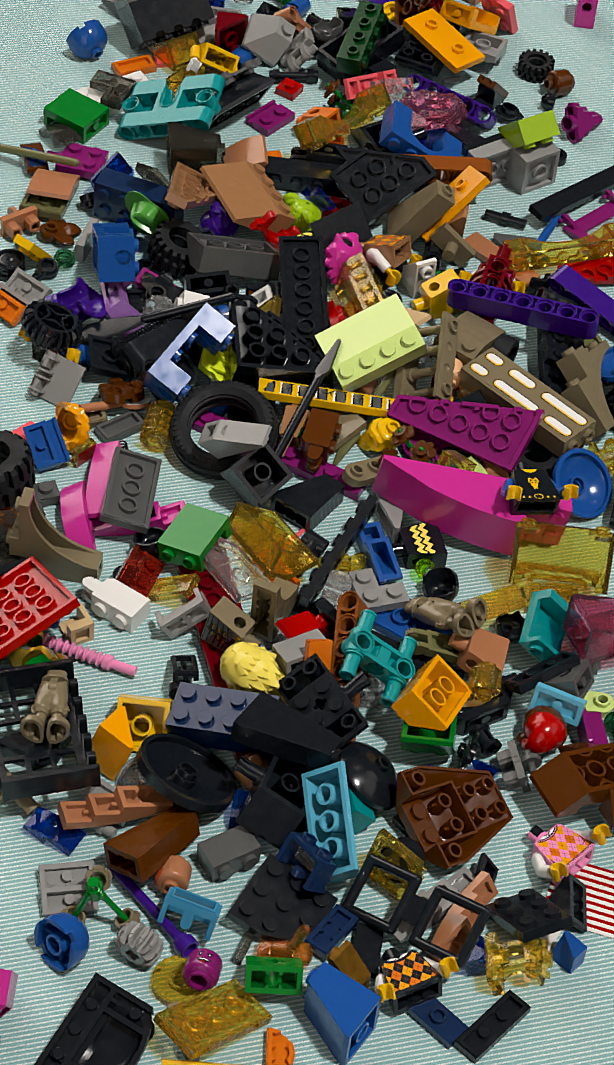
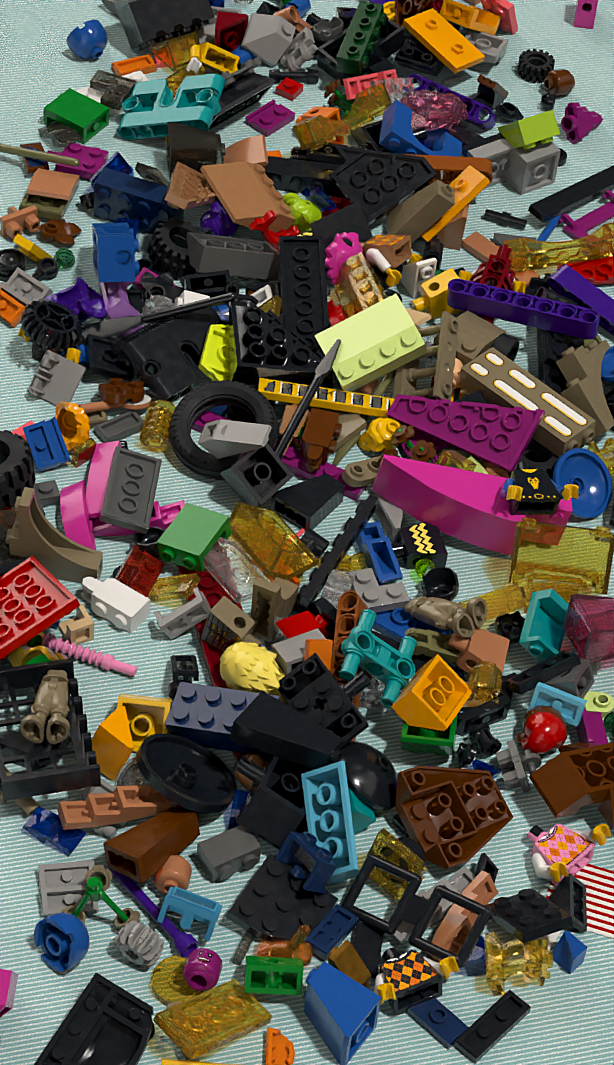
(85, 242): light grey tile -> none
(144, 213): bright green piece -> none
(207, 329): plate -> none
(452, 245): dark tan tile -> none

